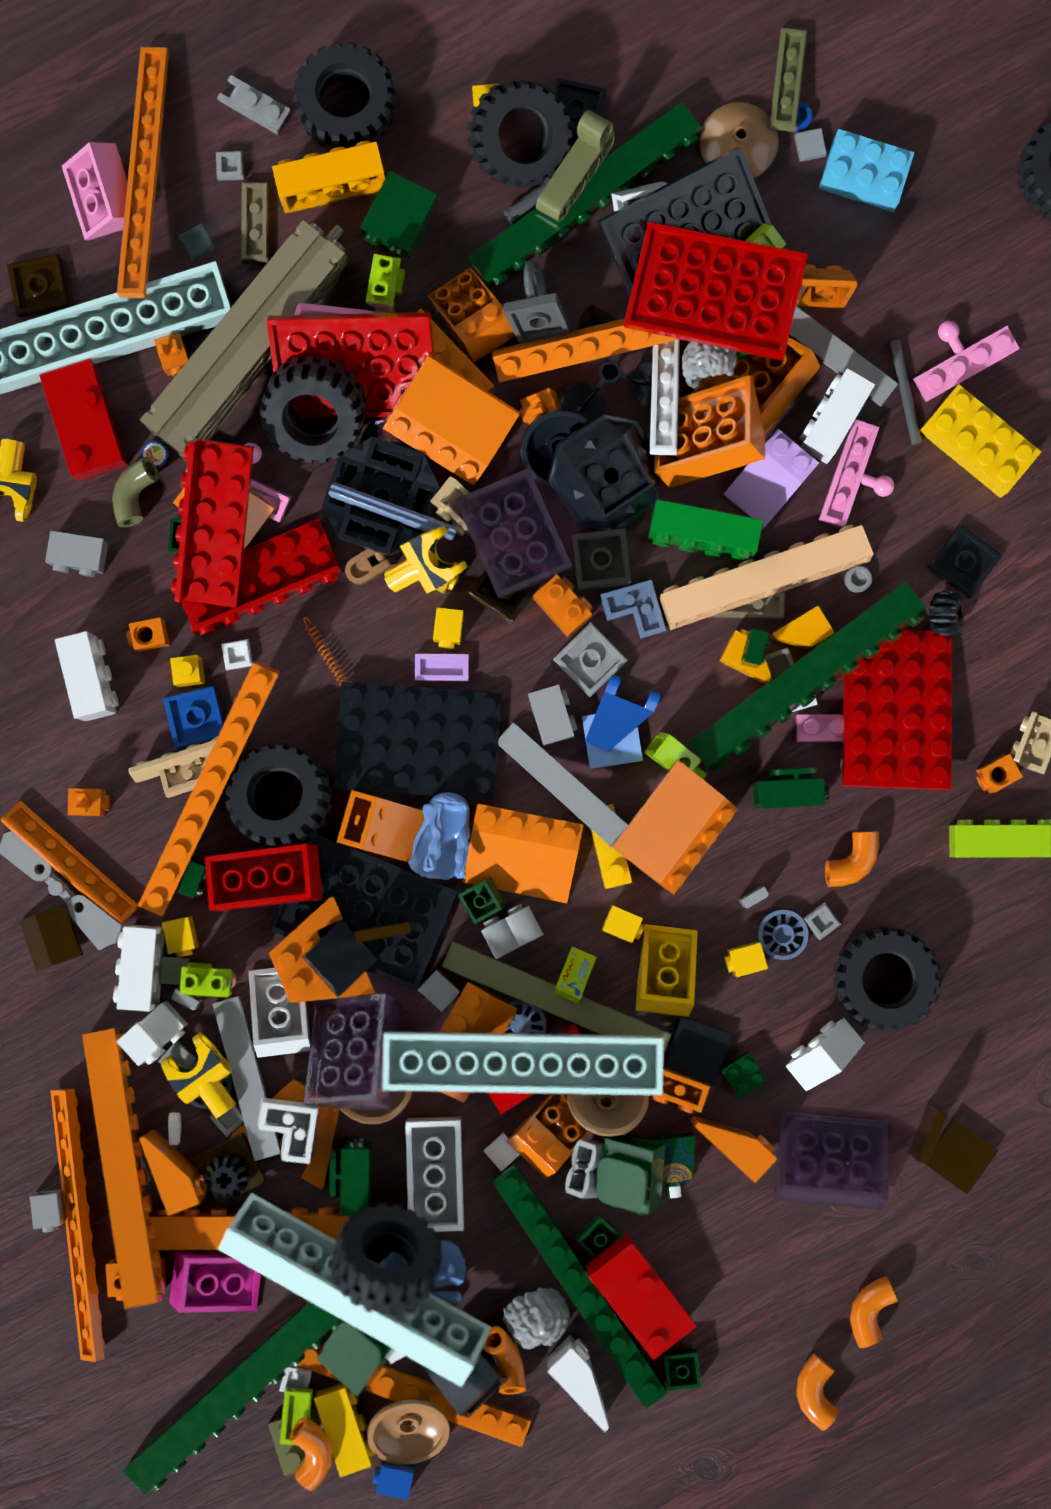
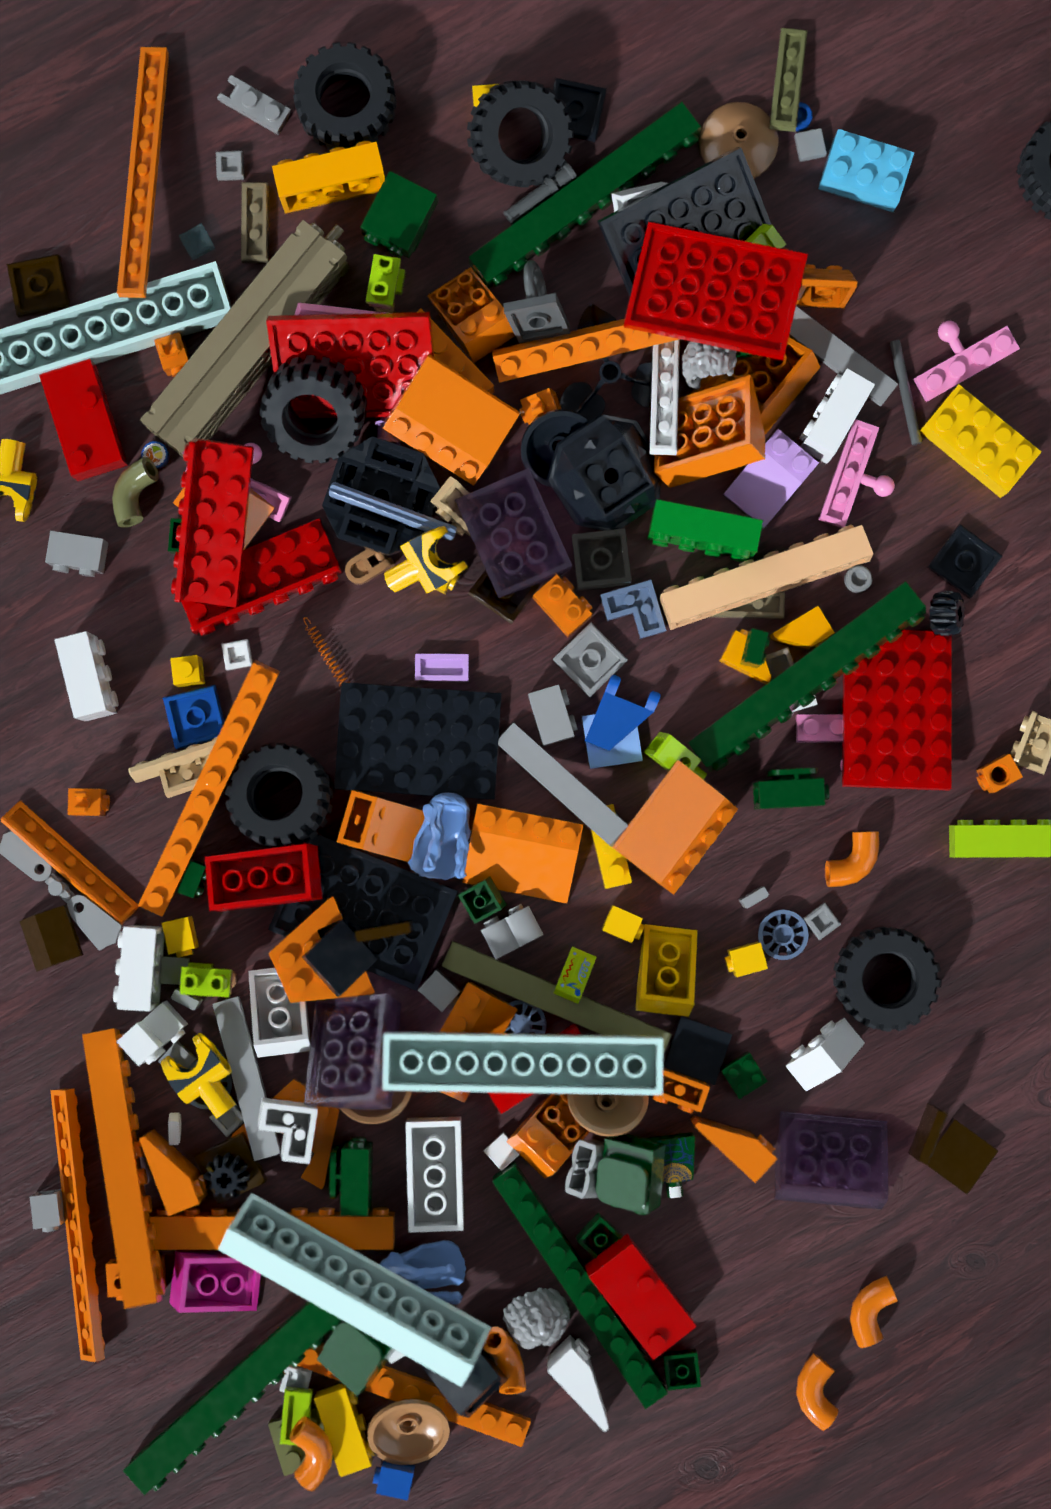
(97, 188): bright pink slope -> none
(159, 639): orange brick -> none
(378, 1287): black tyre -> none
(448, 627): yellow brick -> none
(578, 167): olive beam -> none

